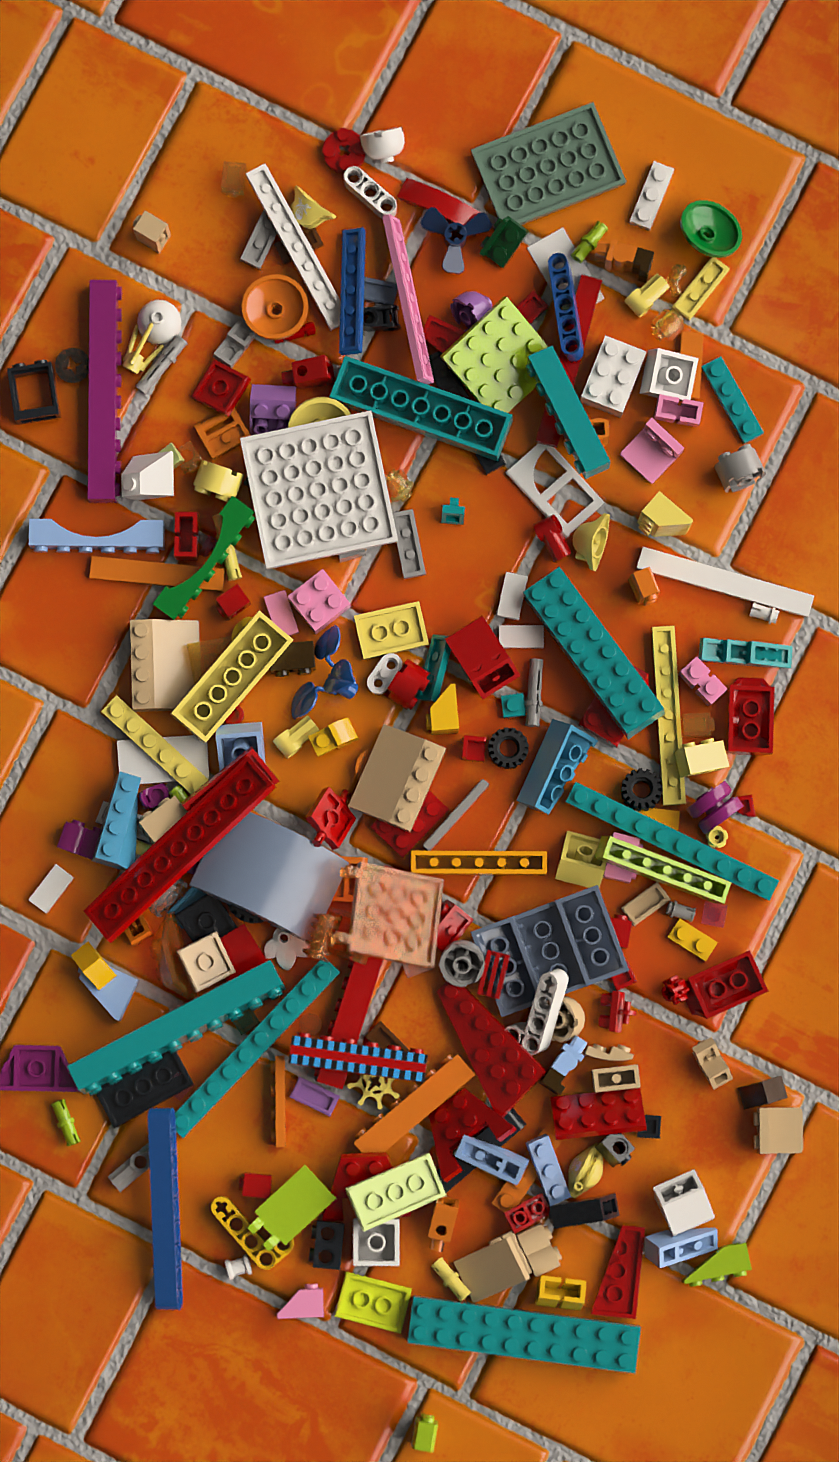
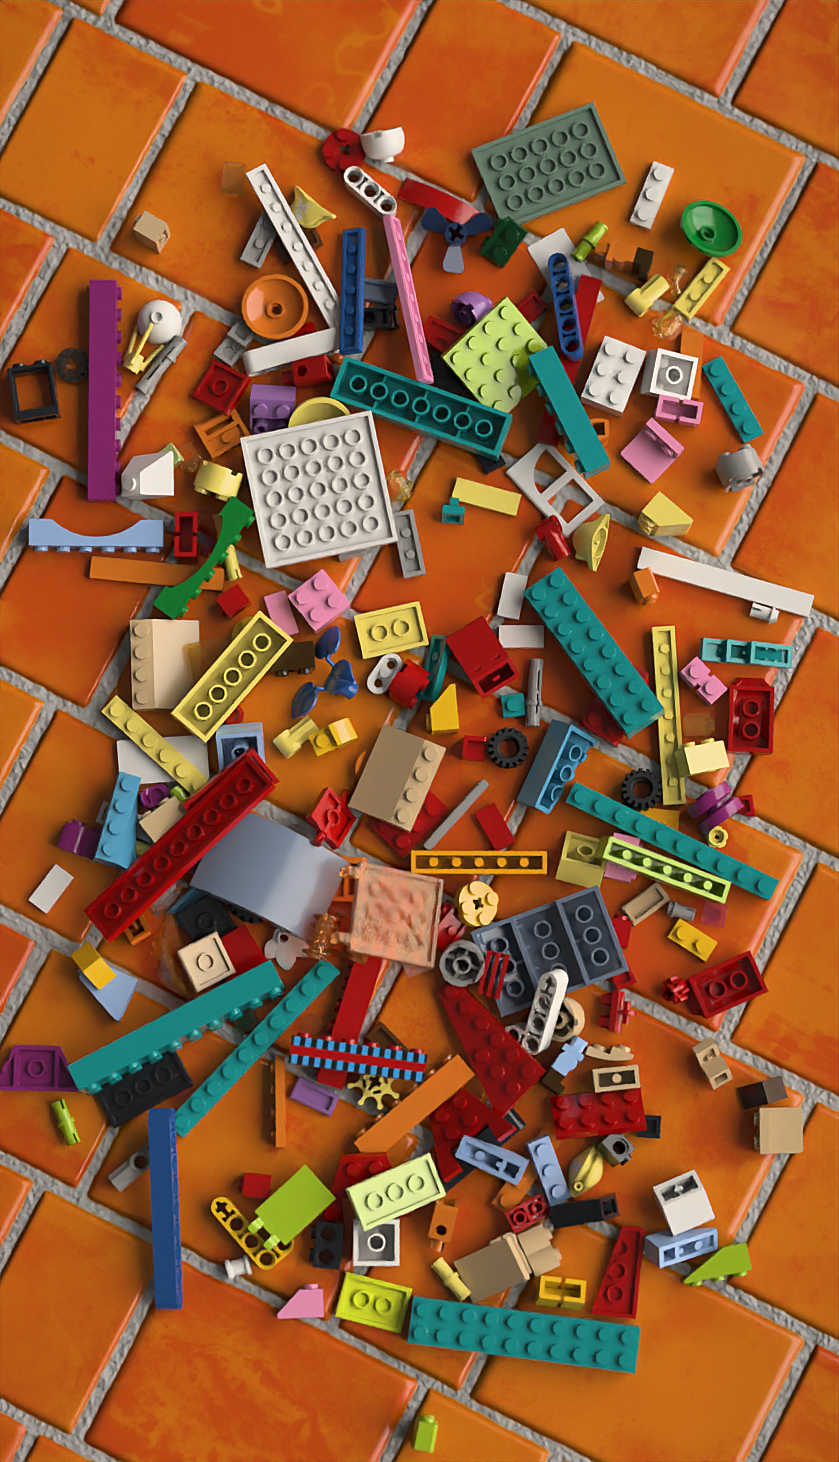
(284, 353): none -> white beam
(486, 497): none -> light yellow tile
(487, 904): none -> yellow plate
(495, 827): none -> red tile

